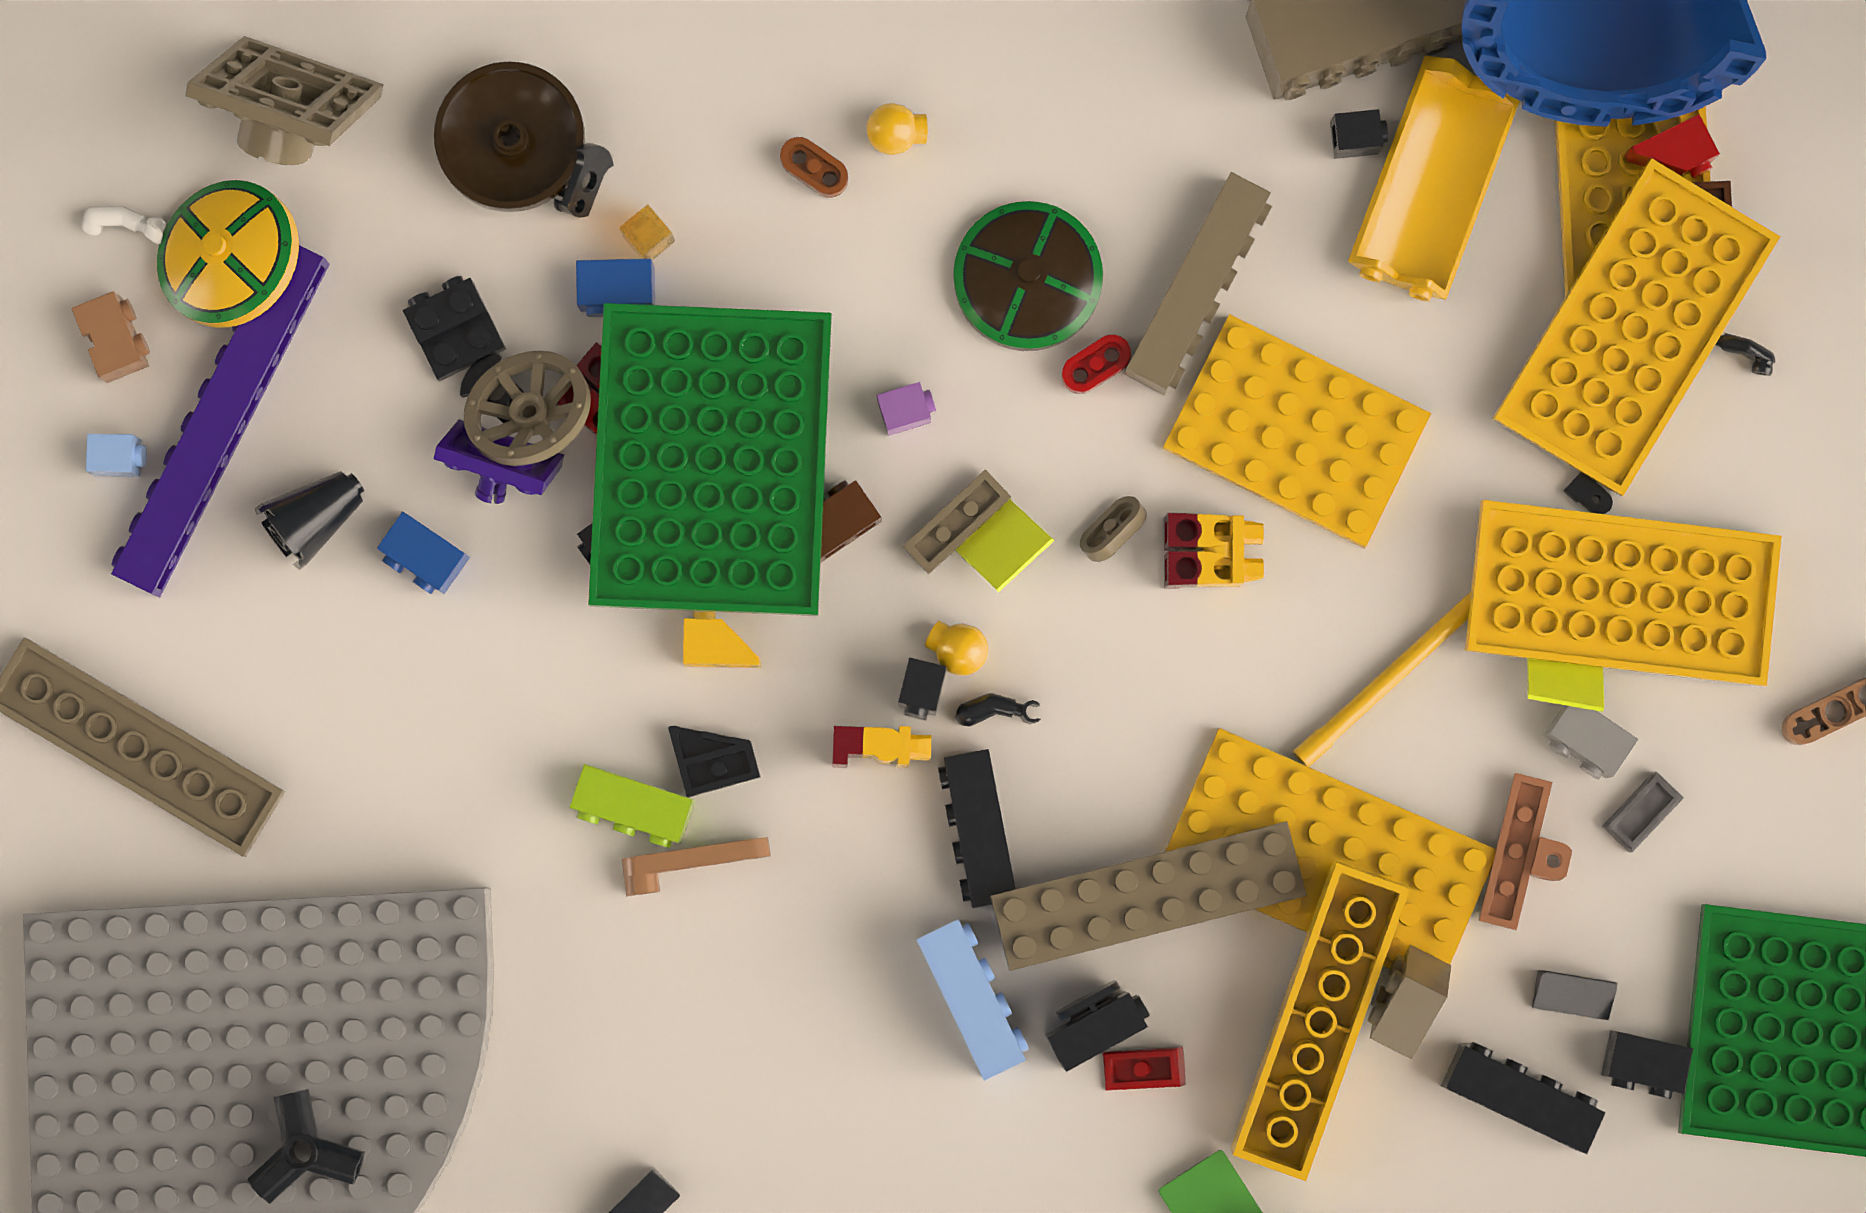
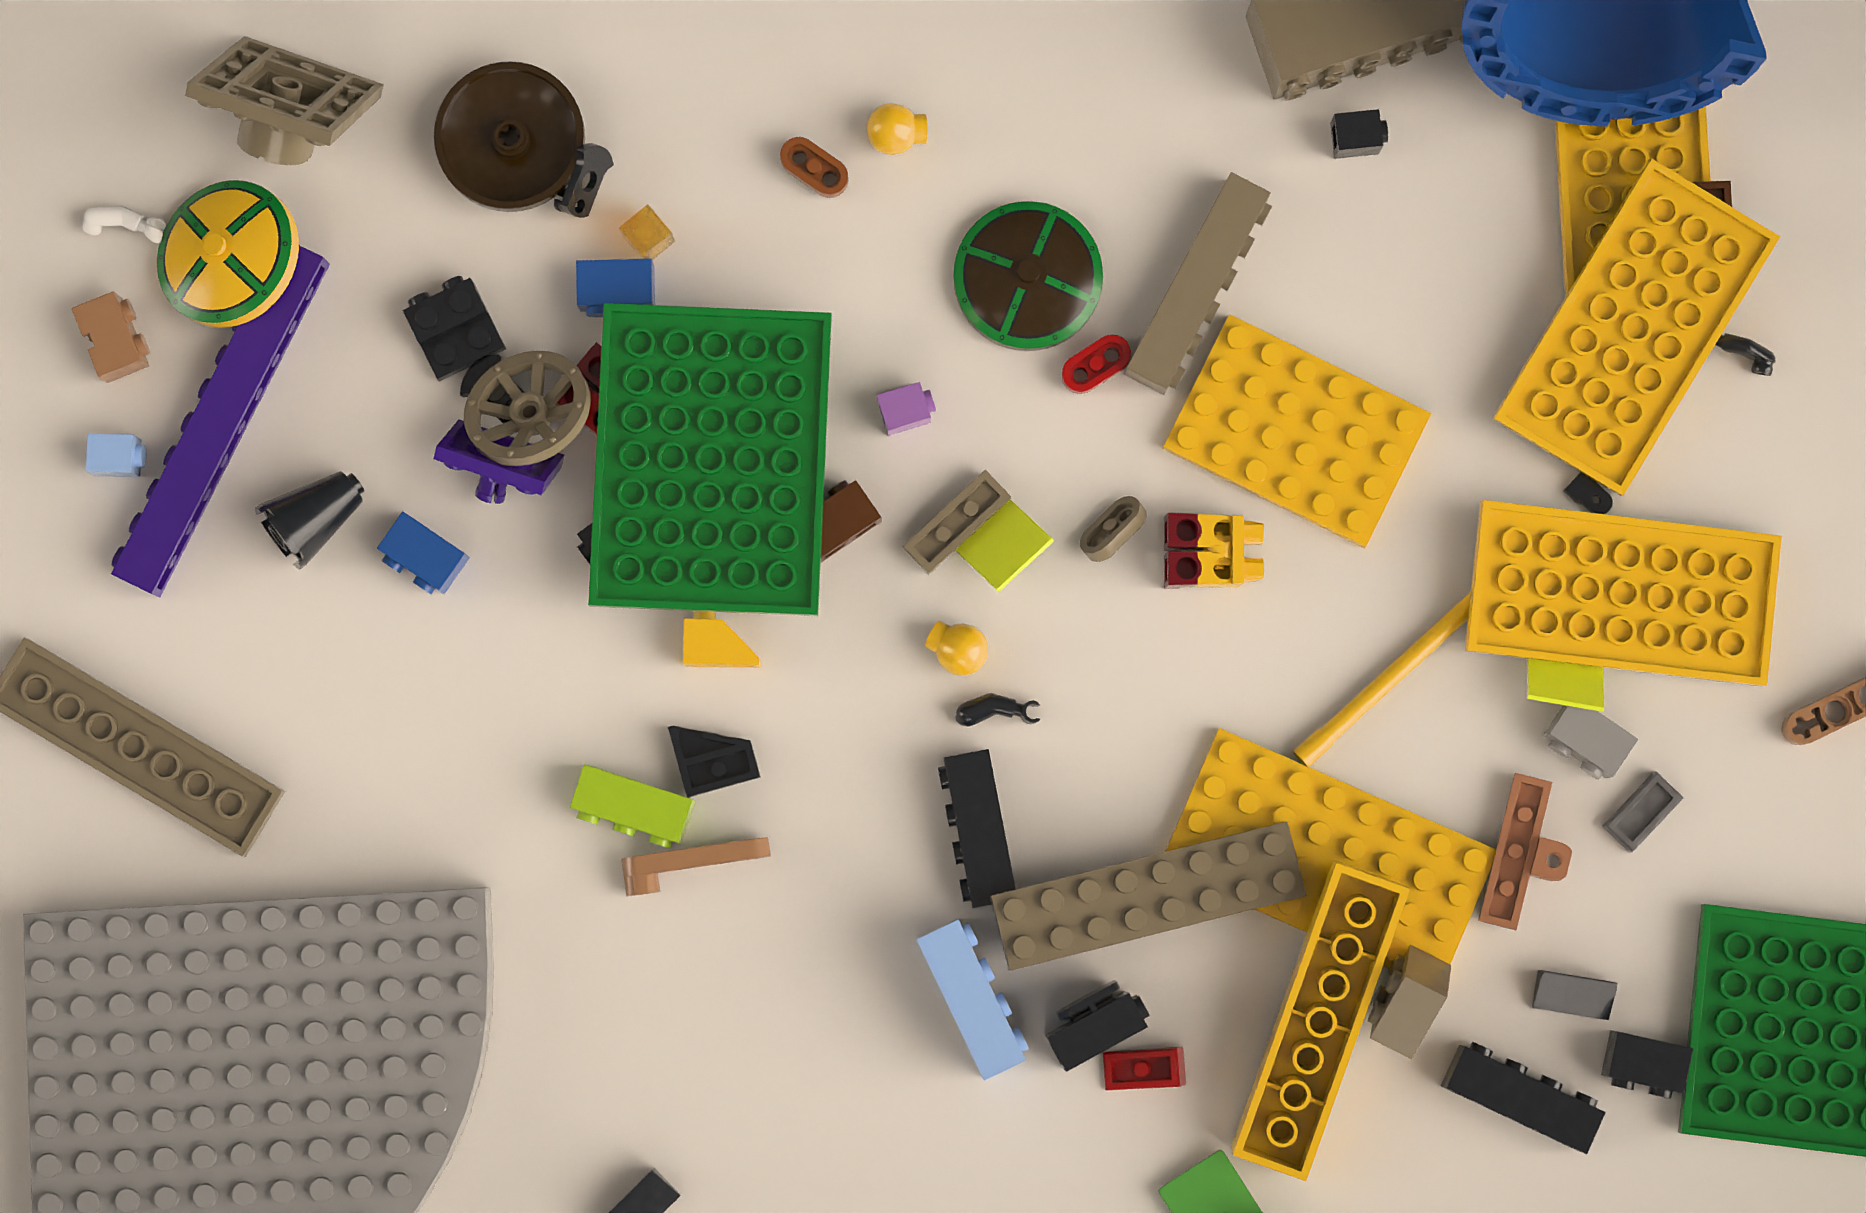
(284, 1168): black piece -> none
(880, 744): yellow hips -> none
(921, 688): black brick -> none
(1433, 180): yellow cylinder -> none
(1681, 148): red slope -> none

